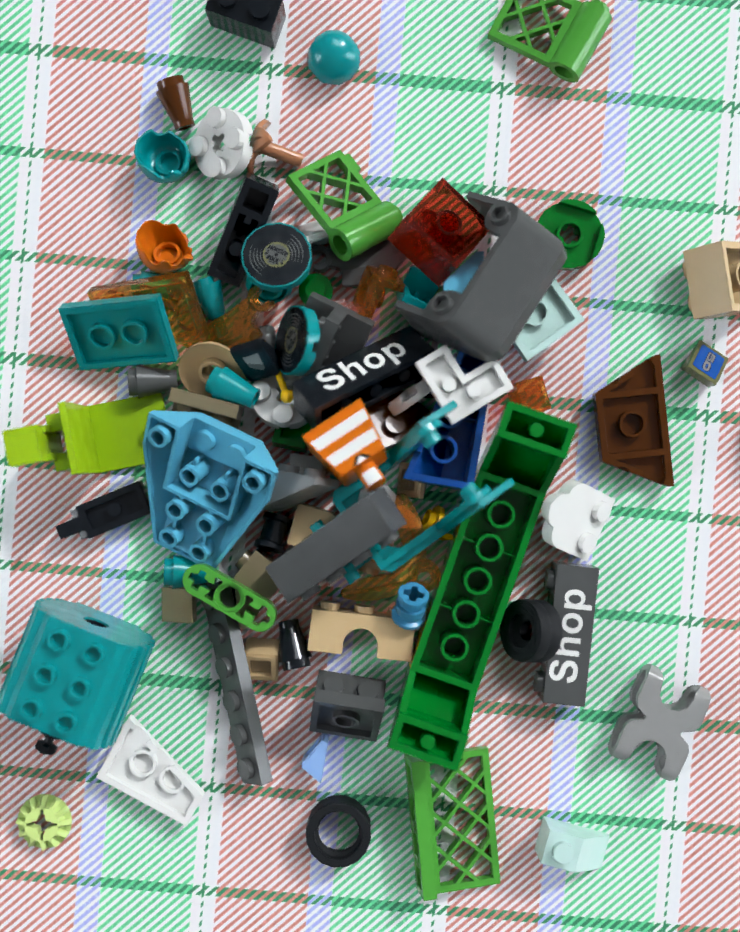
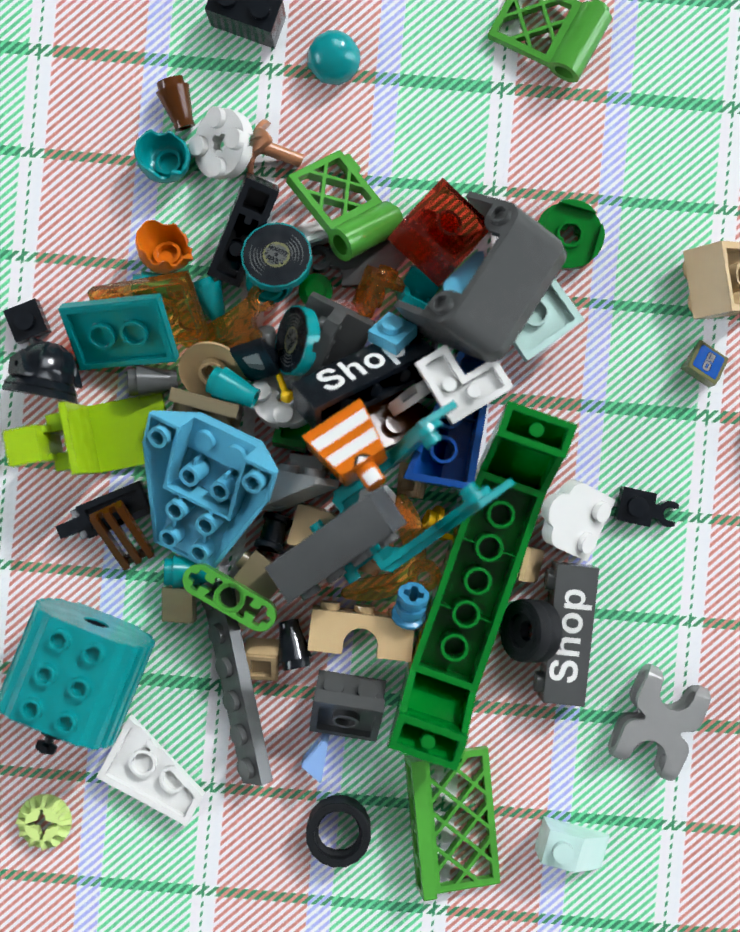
(27, 321): none -> black plate
(44, 371): none -> black helmet
(133, 554): none -> reddish brown tile
(392, 333): none -> medium azure plate
(531, 394): clear orange plate -> none
(531, 565): none -> tan slope
(635, 424): reddish brown wing -> none
(640, 507): none -> black plate

